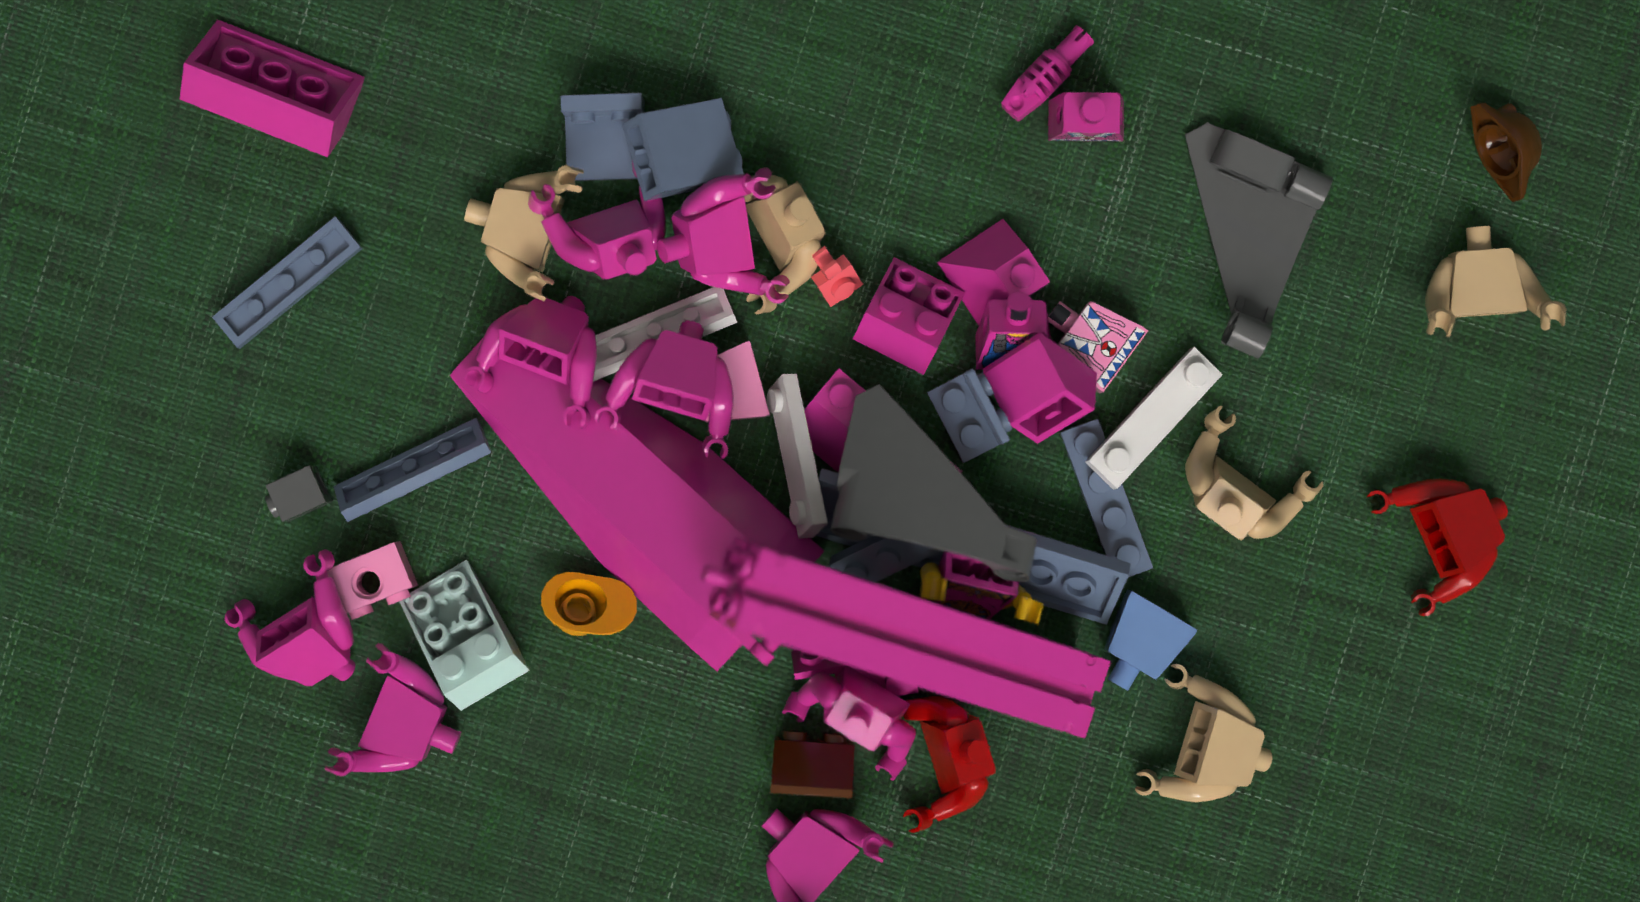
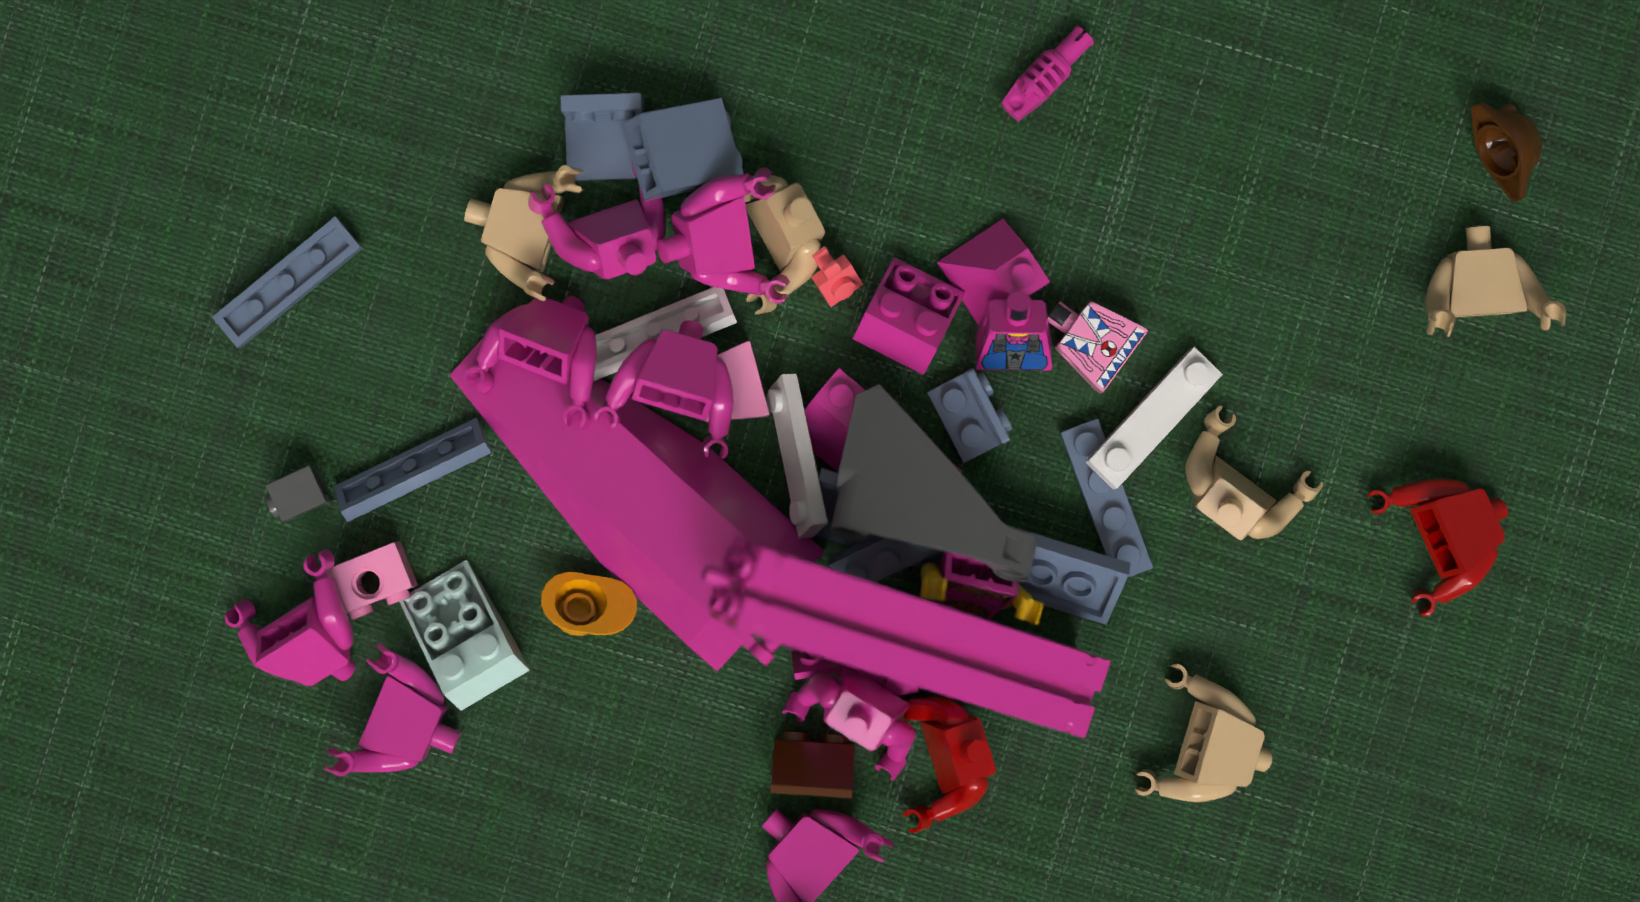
(270, 87): dark pink slope -> none
(1041, 387): dark pink slope -> none
(1086, 117): dark pink torso -> none
(1144, 639): medium blue torso -> none
(1257, 219): dark grey panel -> none

